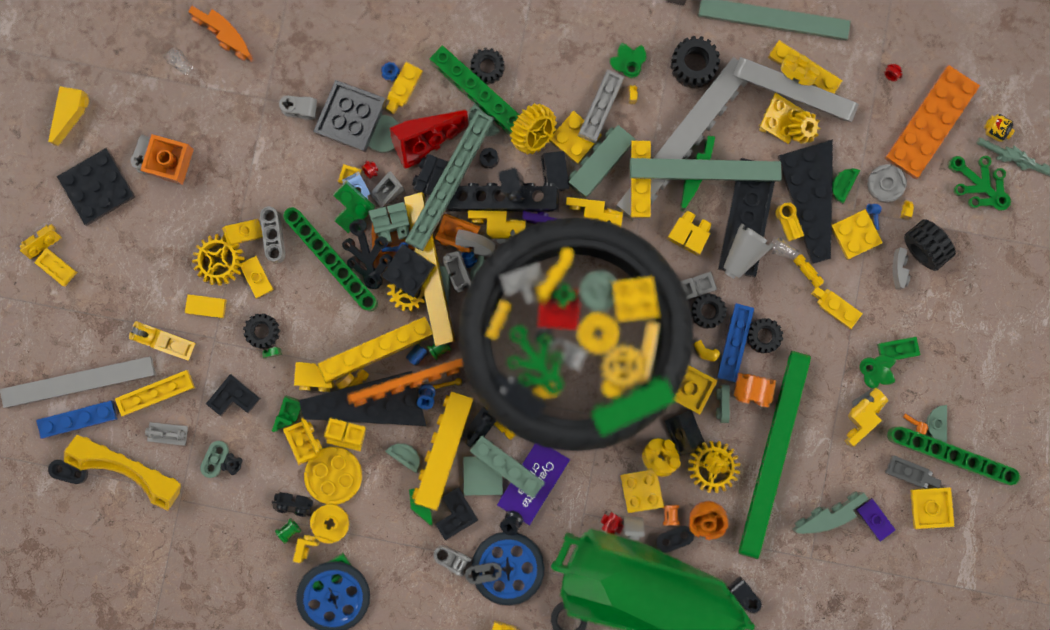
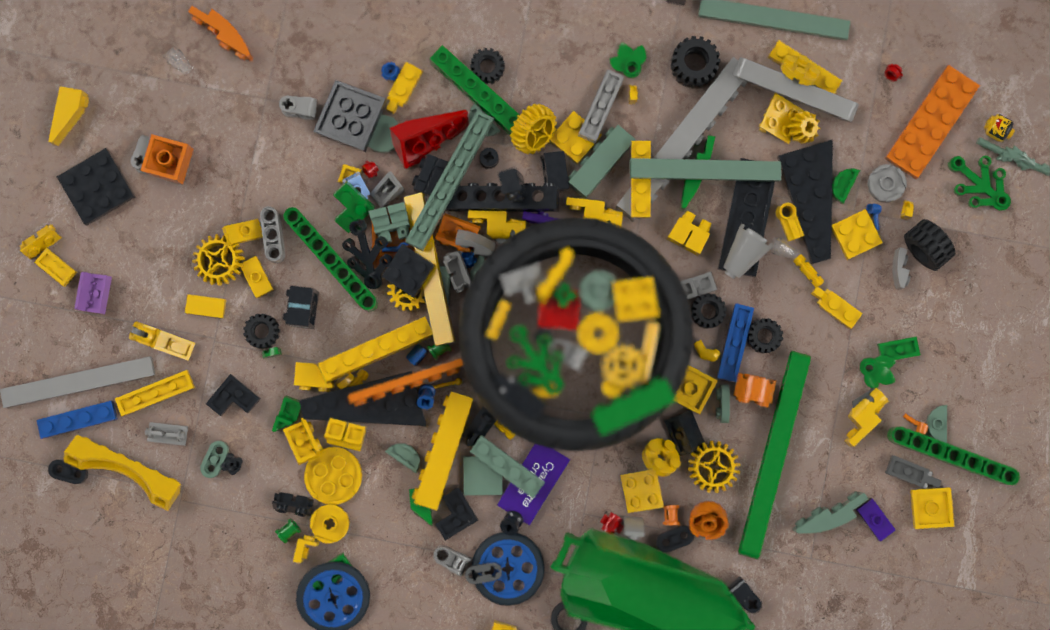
(93, 293): none -> medium lavender bracket
(301, 307): none -> black container
(717, 462): yellow gear -> none

